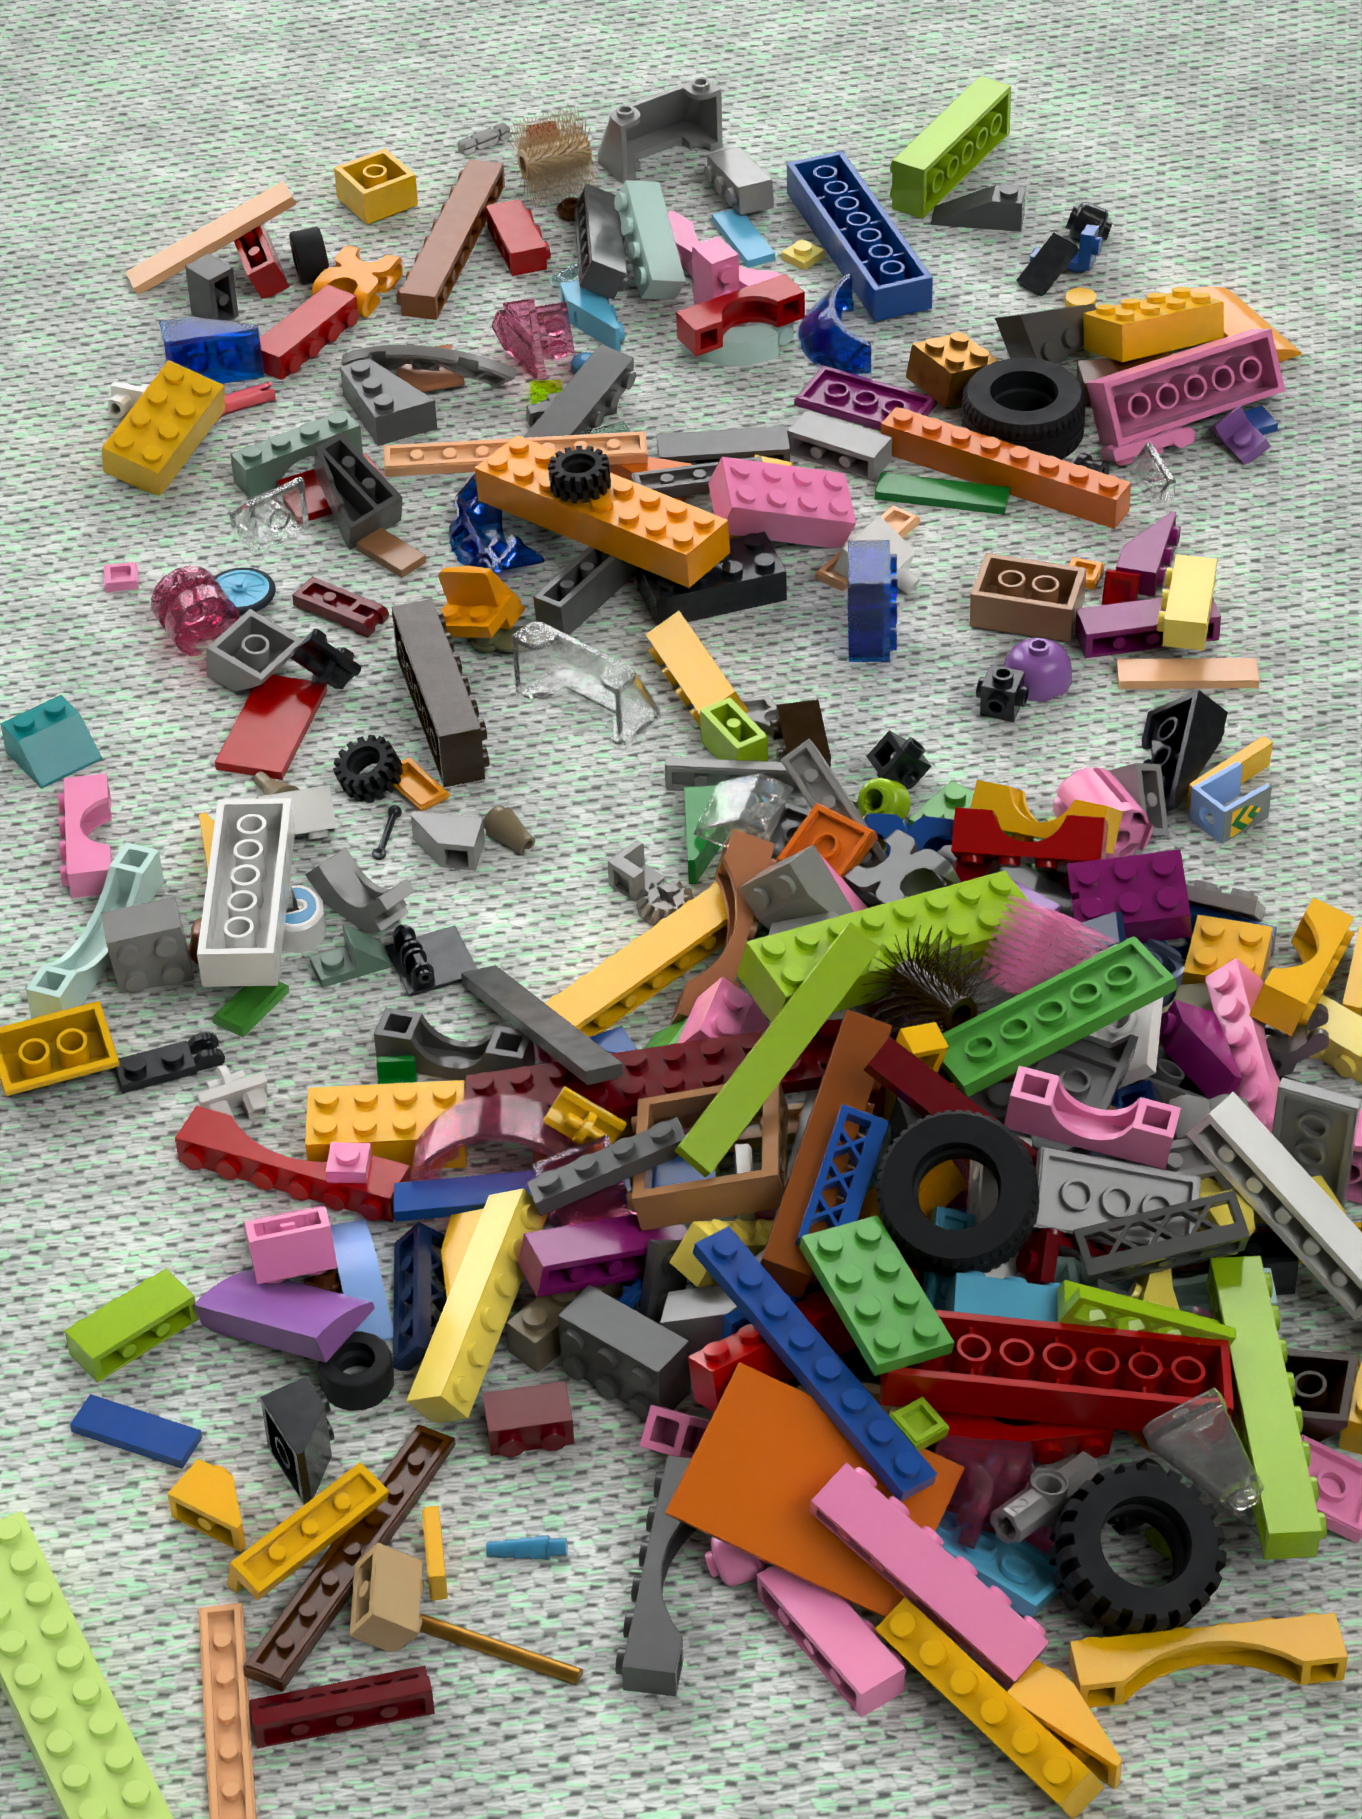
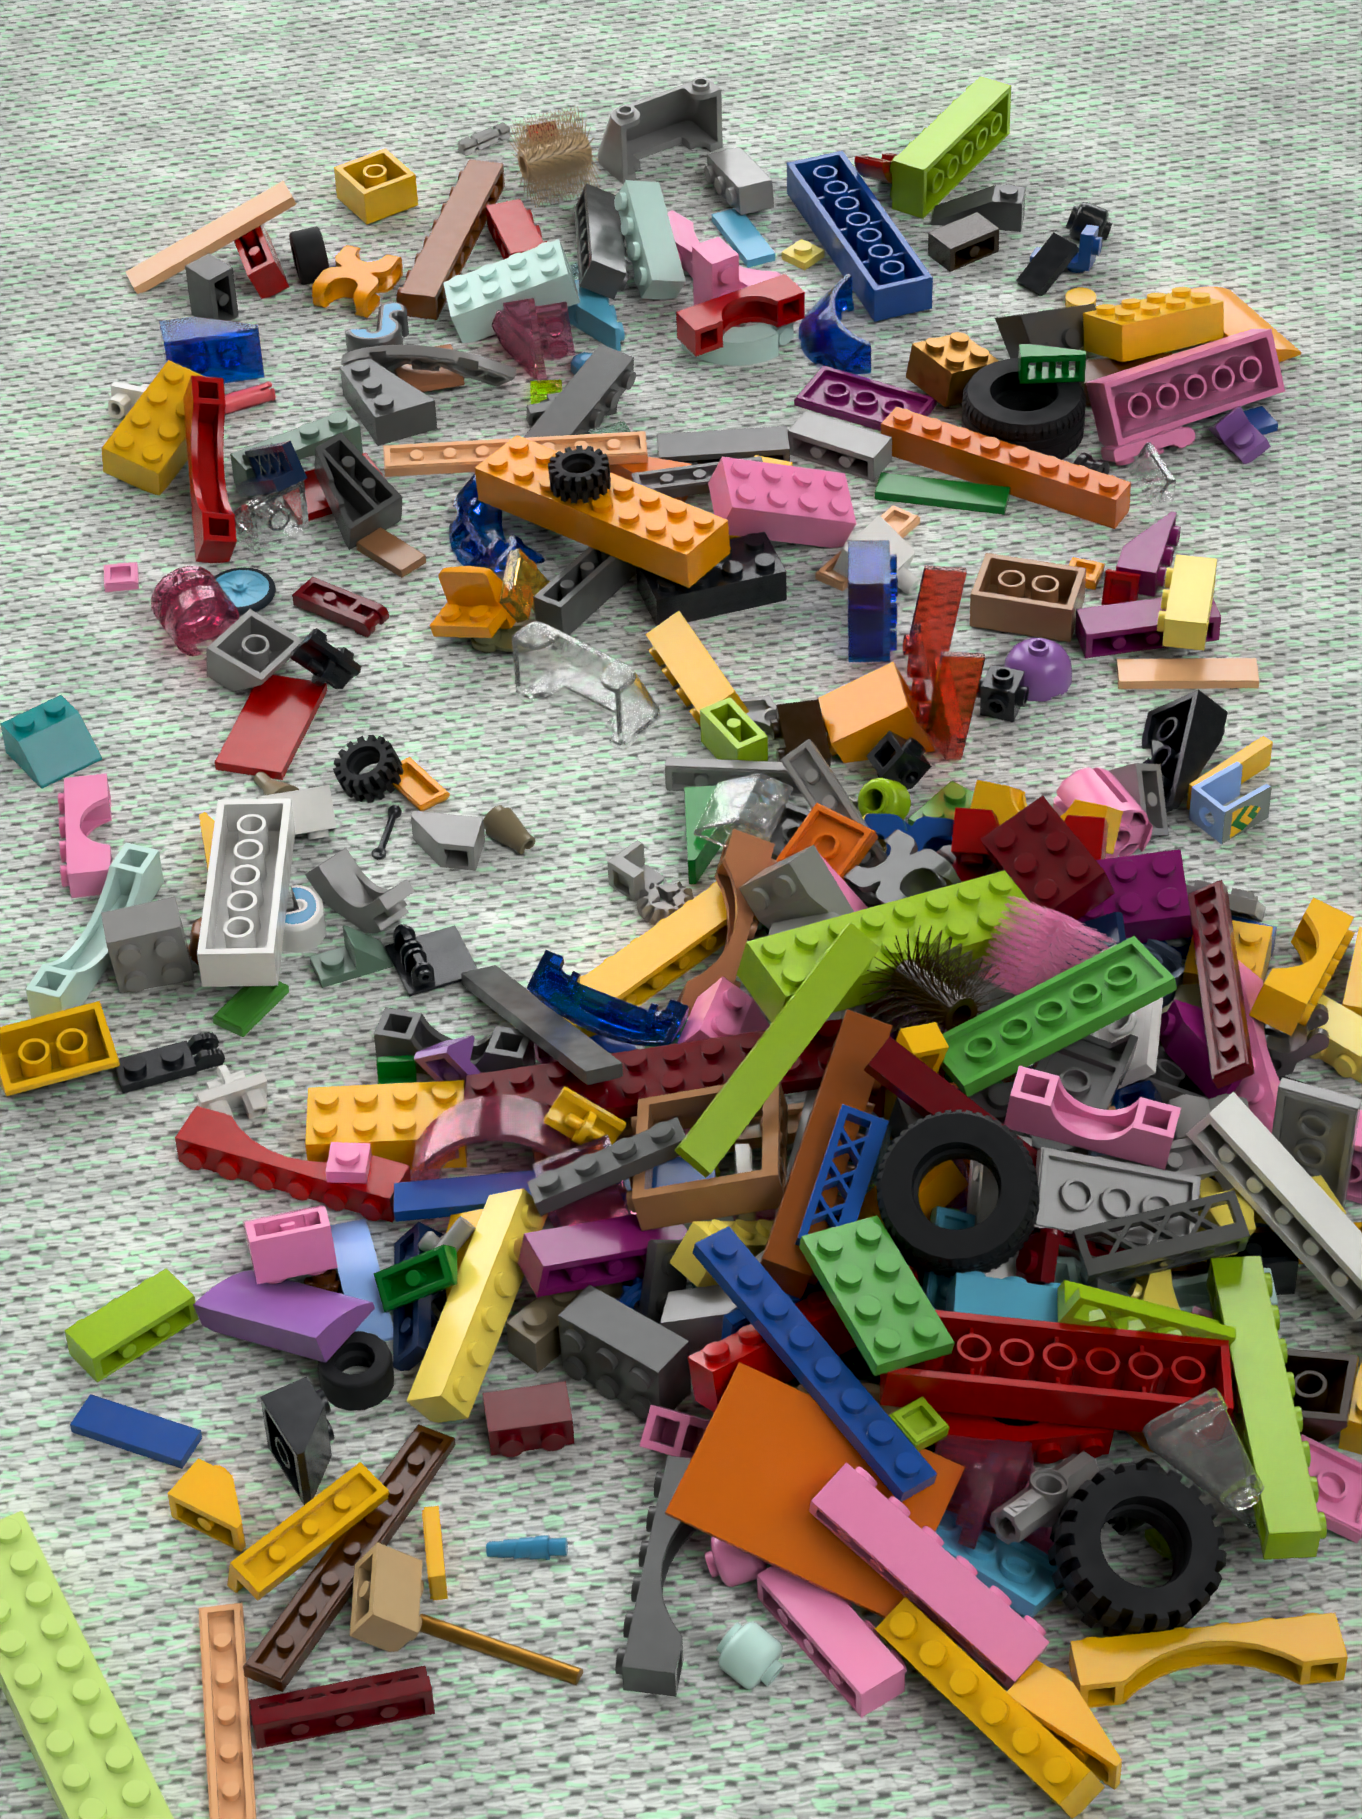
(211, 512): none -> red arch
(274, 469): none -> dark blue fence
(307, 331): brick -> none
(391, 327): none -> dark grey animal
(417, 1277): none -> green slope
(440, 693): brick -> none
(448, 1059): none -> medium lavender slope
(455, 1237): none -> light grey arm
(520, 584): none -> clear yellow plate
(535, 274): none -> light aqua brick
(566, 208): reddish brown plate -> none
(603, 1012): none -> clear blue windscreen
(750, 1655): none -> light aqua head
(866, 710): none -> light orange slope
(875, 168): none -> red slope
(943, 680): none -> clear red windscreen
(963, 241): none -> dark brown brick
(1037, 374): none -> green slope
(1048, 861): none -> dark red brick
(1220, 985): none -> dark red tile

